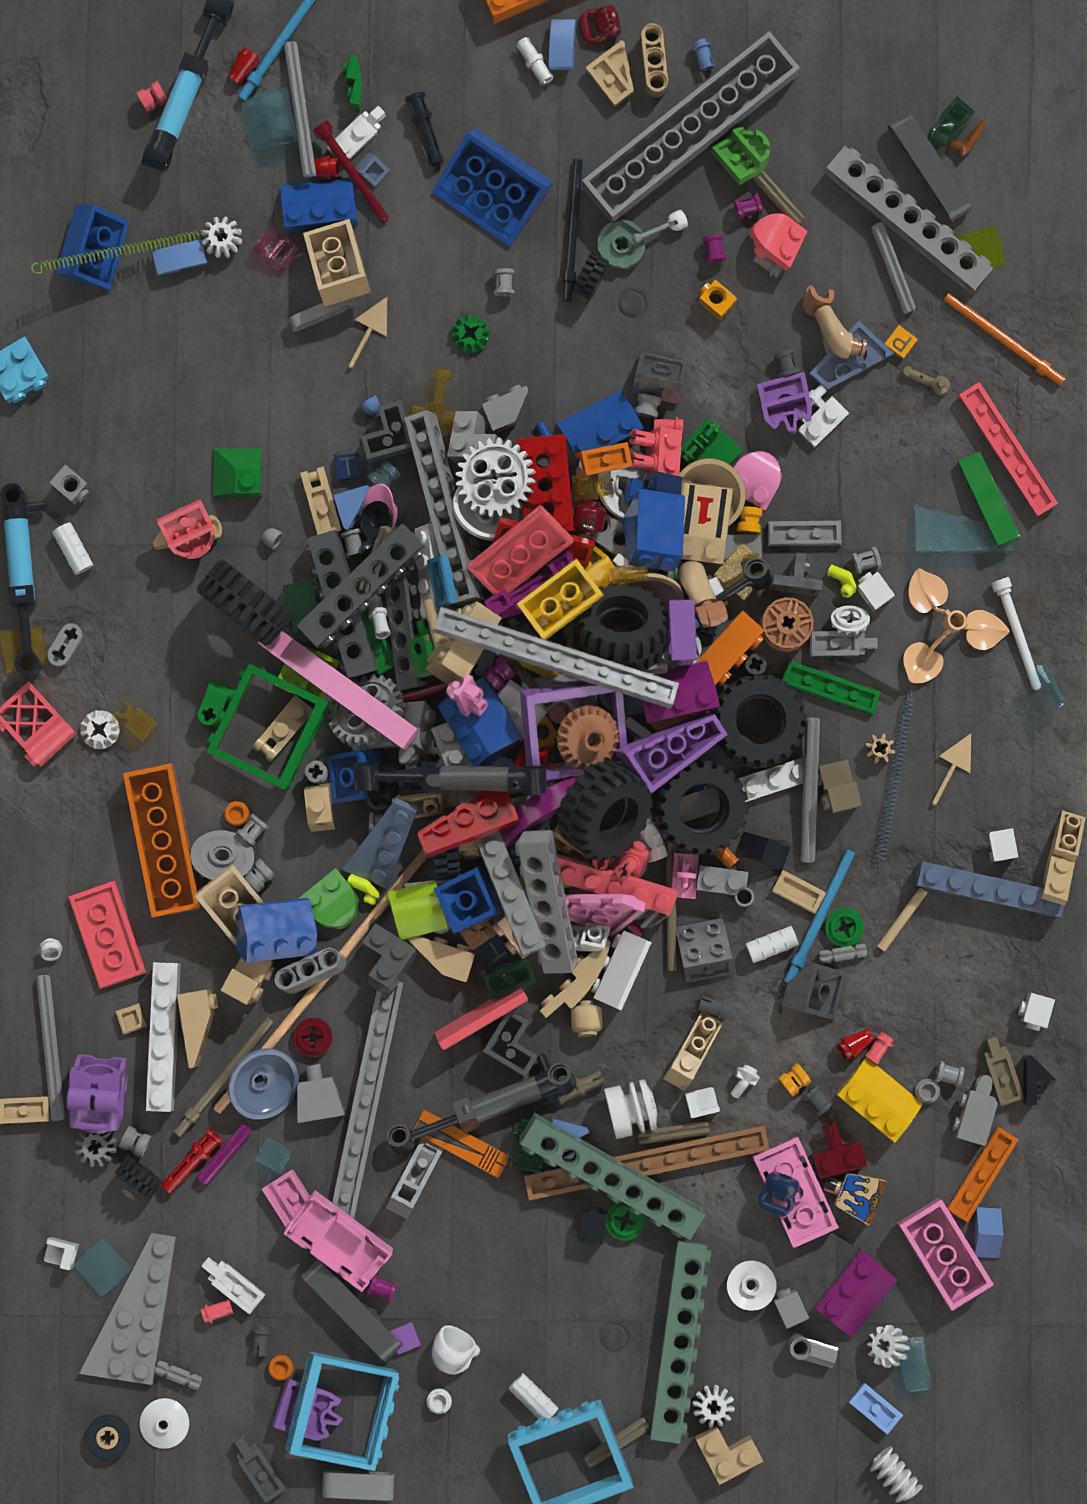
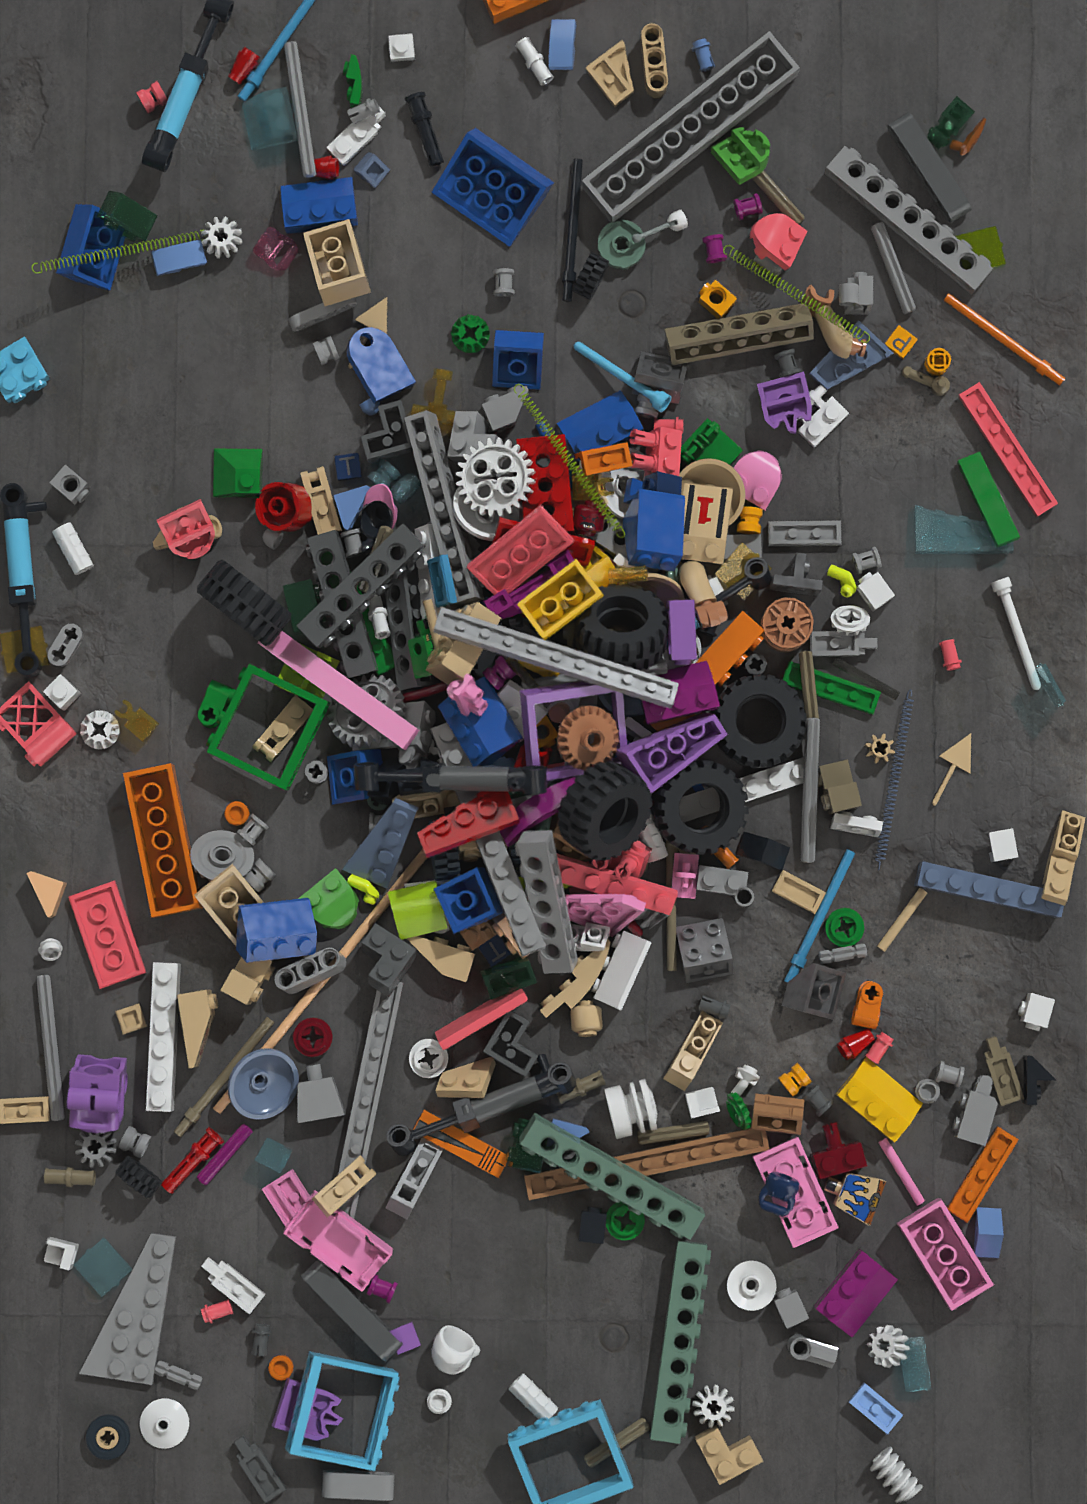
(48, 891): none -> light nougat slope
(62, 692): none -> white brick
(69, 1177): none -> dark tan pin
(127, 216): none -> clear green brick
(283, 506): none -> red brick
(319, 807): tan torso -> none
(325, 133): dark red piece -> none
(326, 350): none -> light grey wheel
(343, 1186): none -> tan plate
(365, 110): none -> light grey pin
(378, 365): none -> tile
(401, 47): none -> white plate
(405, 488): none -> clear light blue piece
(423, 1069): none -> white gear
(467, 1080): none -> tan wing
(517, 359): none -> blue slope
(571, 459): none -> lime piece
(606, 23): dark red piece -> none
(659, 399): none -> medium azure piece
(738, 1111): none -> green gear
(739, 334): none -> dark tan brick
(772, 944): white axle -> none
(777, 1114): none -> medium nougat brick
(795, 294): none -> lime piece
(808, 684): none -> dark tan axle
(847, 822): none -> white plate
(857, 294): none -> light grey hinge
(866, 1010): none -> orange piece
(901, 1171): none -> bright pink bar
(937, 366): none -> light orange wheel
(950, 655): none -> coral pin
(982, 627): light nougat plant -> none

